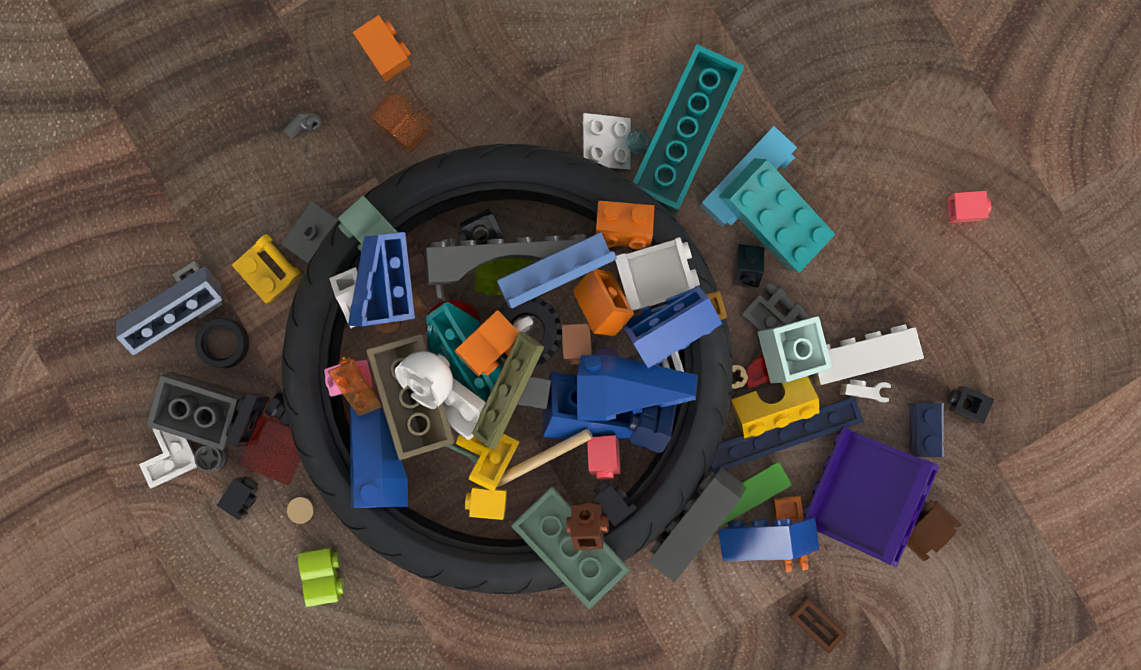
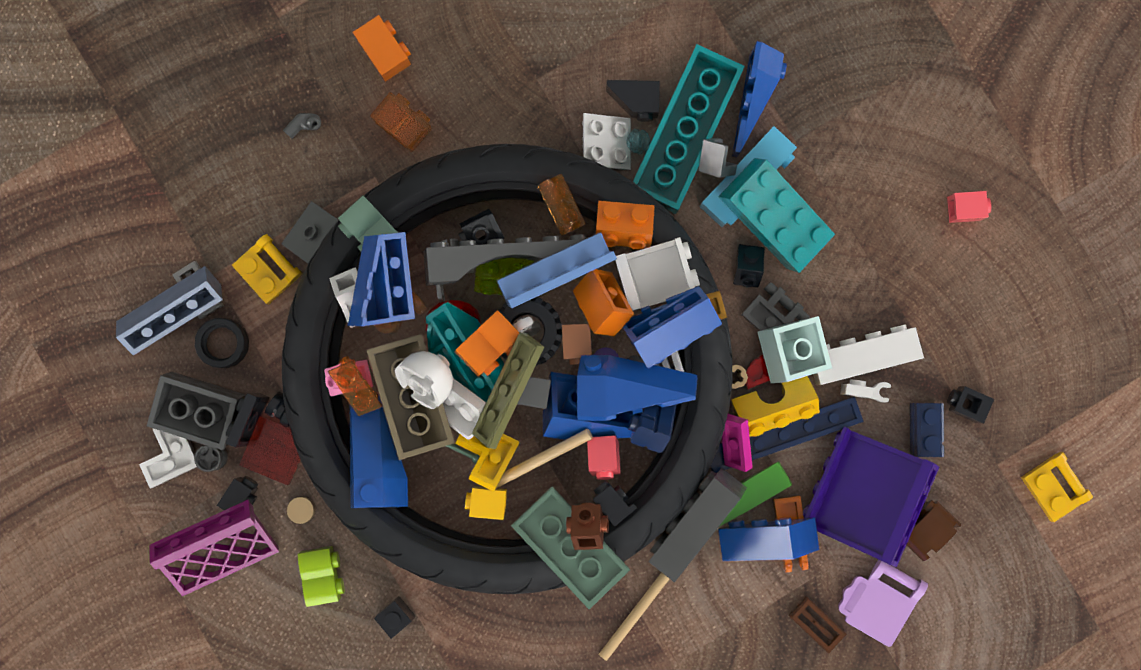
(204, 536): none -> magenta fence
(394, 617): none -> black brick
(561, 204): none -> clear orange hinge
(634, 616): none -> tan bar
(636, 97): none -> black slope
(714, 159): none -> flat silver panel
(737, 443): none -> dark pink plate
(762, 76): none -> blue wedge
(879, 607): none -> lavender piece
(1048, 490): none -> yellow plate

